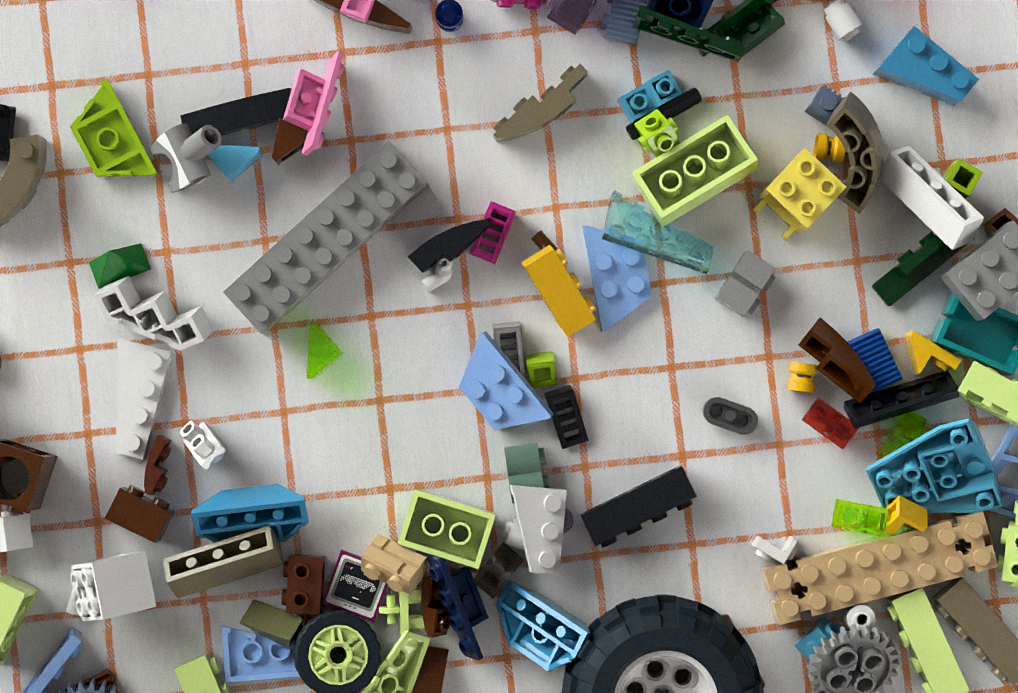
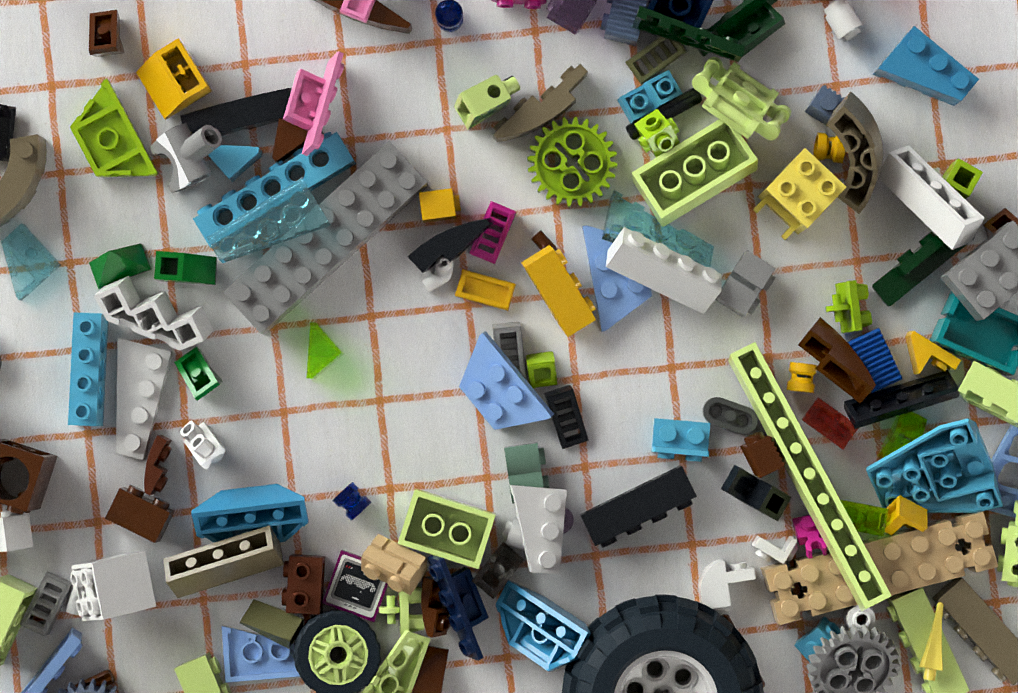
(27, 260): none -> clear light blue wing
(55, 608): none -> light grey slope
(88, 369): none -> medium azure brick
(105, 34): none -> reddish brown slope
(173, 79): none -> yellow slope
(185, 268): none -> green slope
(197, 373): none -> green slope
(274, 221): none -> clear light blue wing
(280, 172): none -> medium azure brick
(351, 501): none -> clear blue wheel
(439, 205): none -> yellow brick
(475, 103): none -> yellowish green torso
(485, 290): none -> yellow tile
(592, 146): none -> lime gear
(636, 70): none -> olive slope
(664, 270): none -> white brick
(680, 437): none -> medium azure bracket
(714, 582): none -> white brick
(740, 100): none -> yellowish green brick
(756, 493): none -> black brick
(761, 454): none -> reddish brown brick
(808, 535): none -> dark pink plate
(809, 477): none -> yellowish green brick
(847, 307): none -> lime hips
(933, 652): none -> light yellow piece

